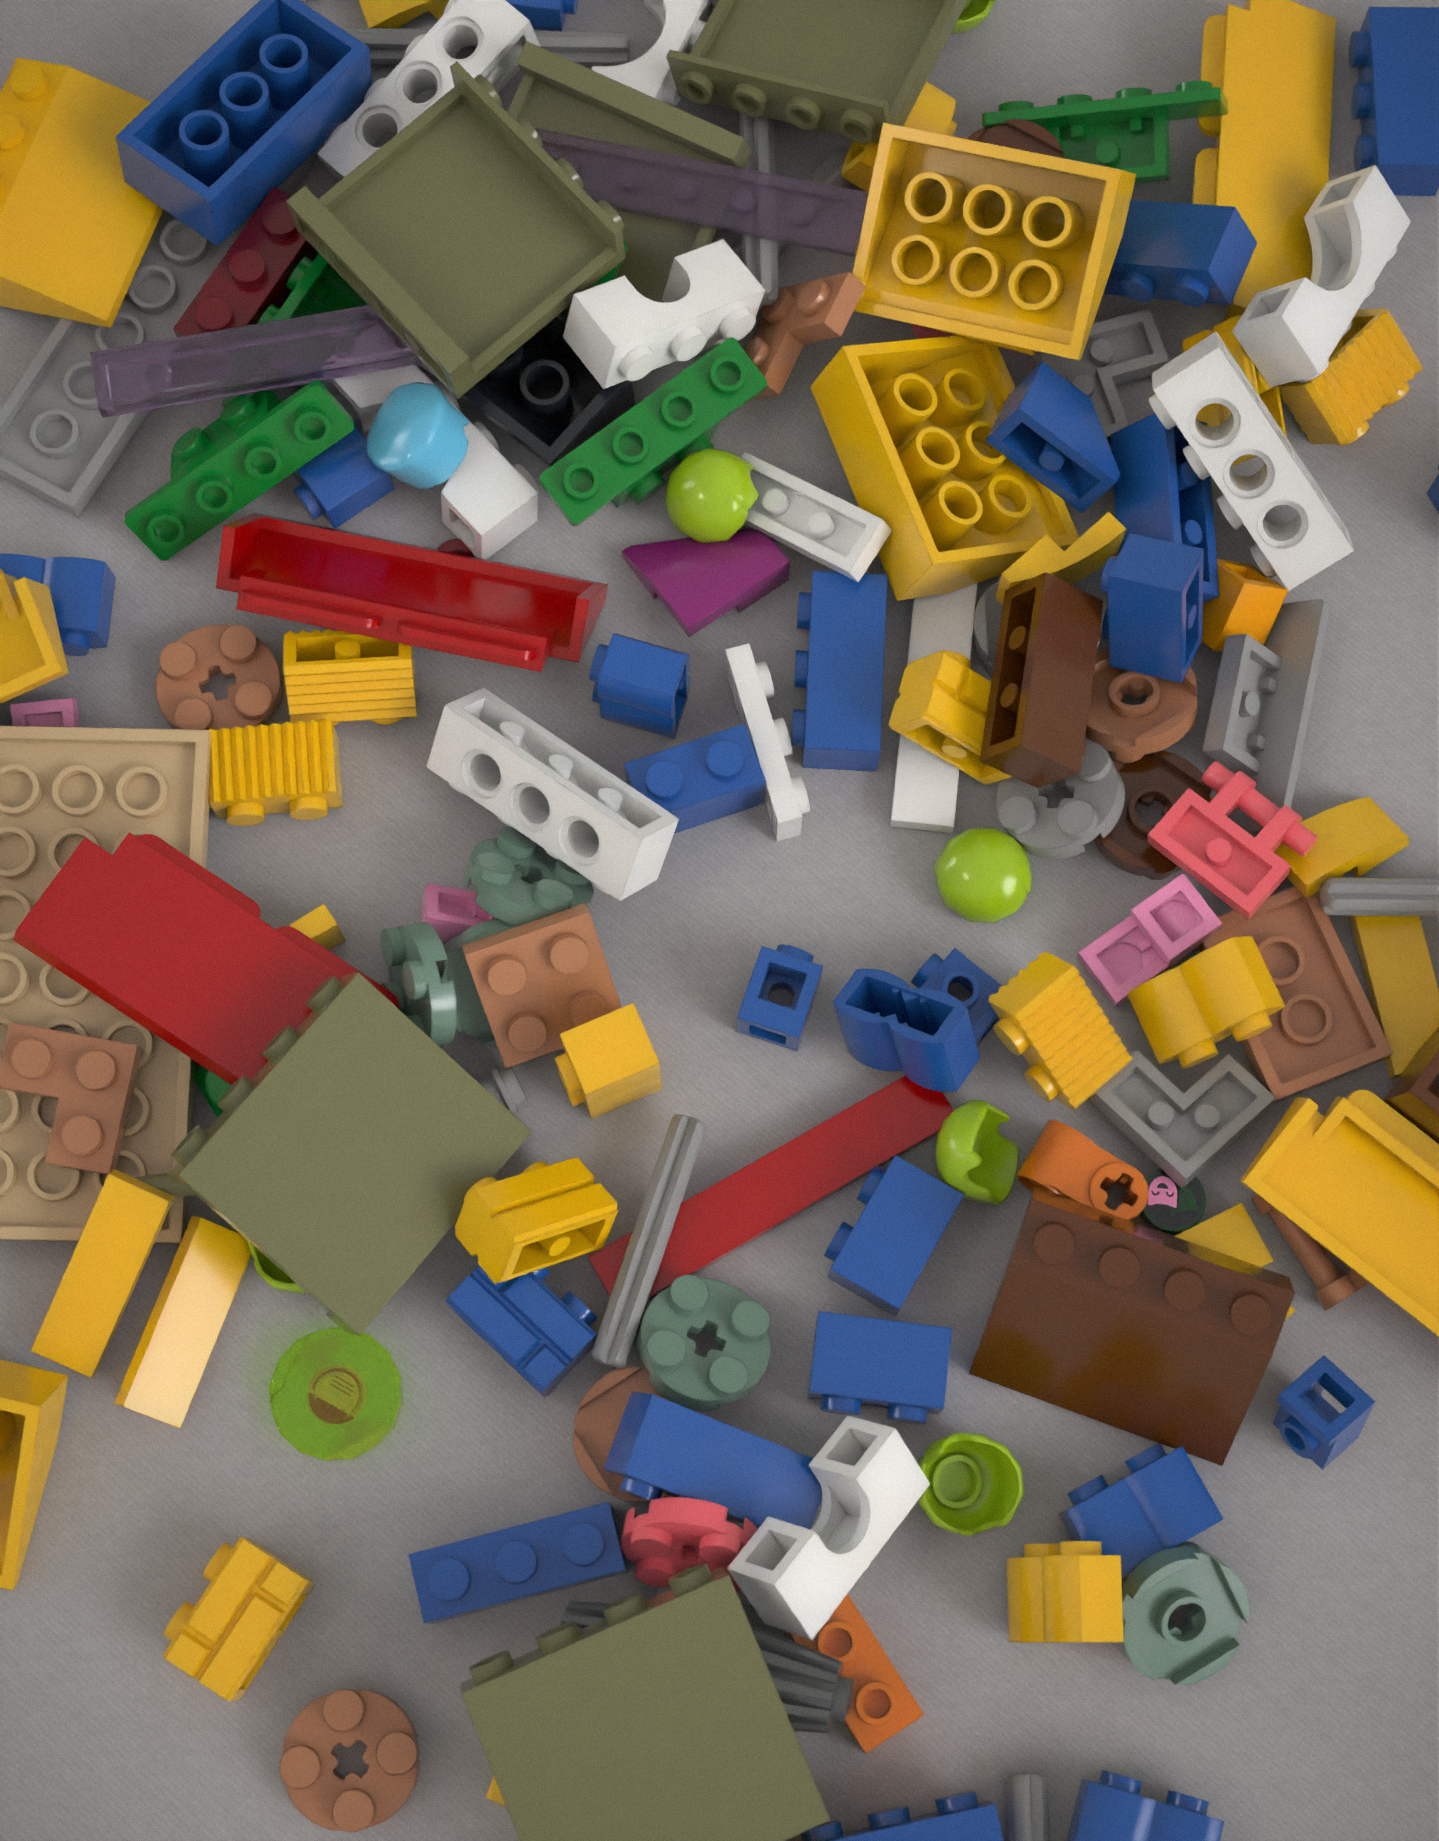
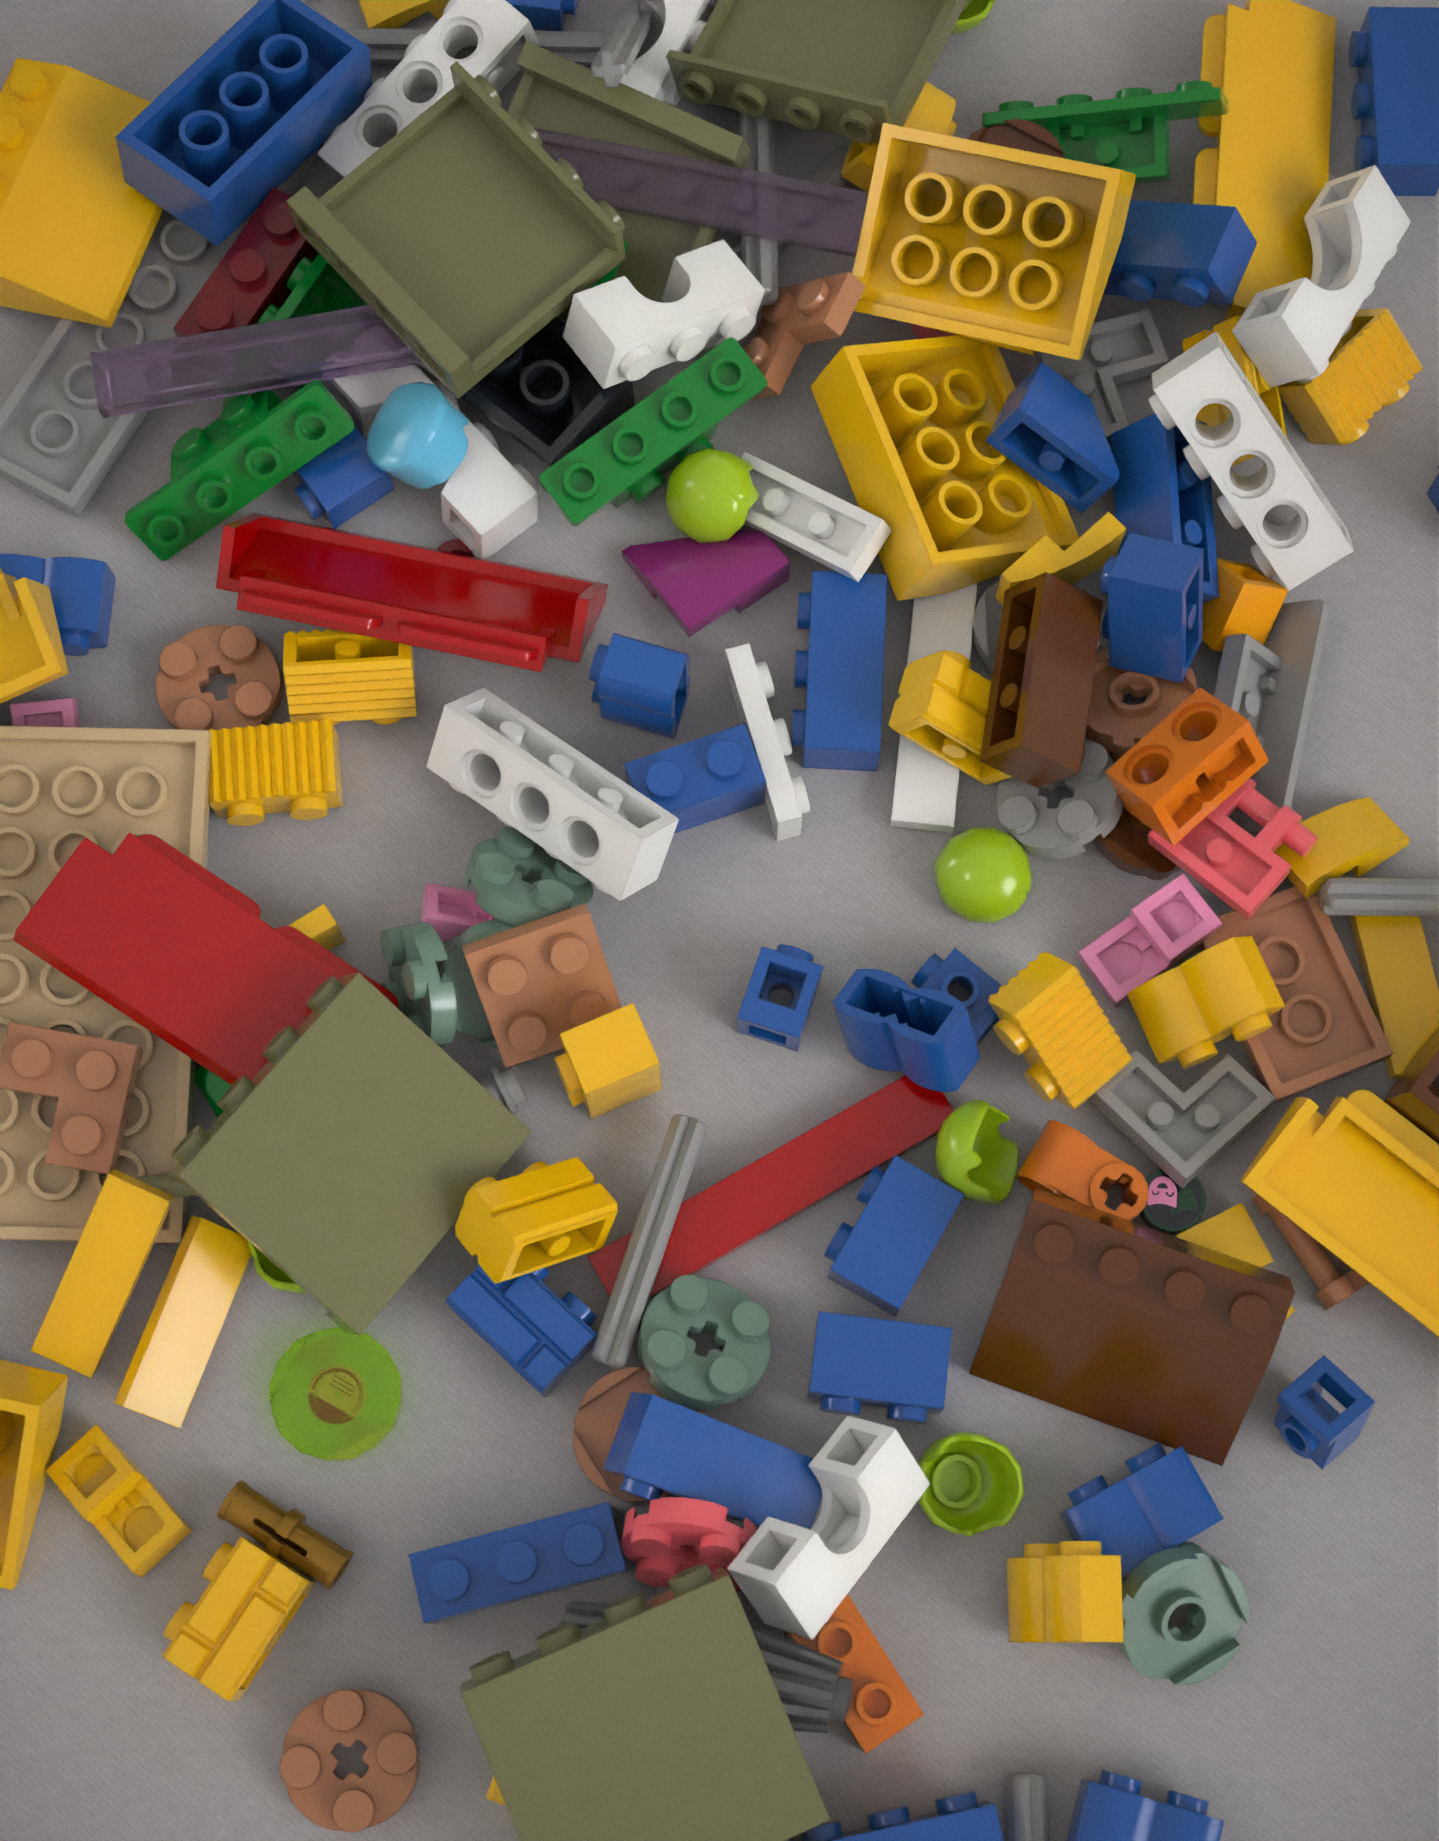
(118, 1501): none -> yellow slope
(285, 1534): none -> pearl gold pin
(622, 44): none -> light grey axle
(1187, 765): none -> orange brick

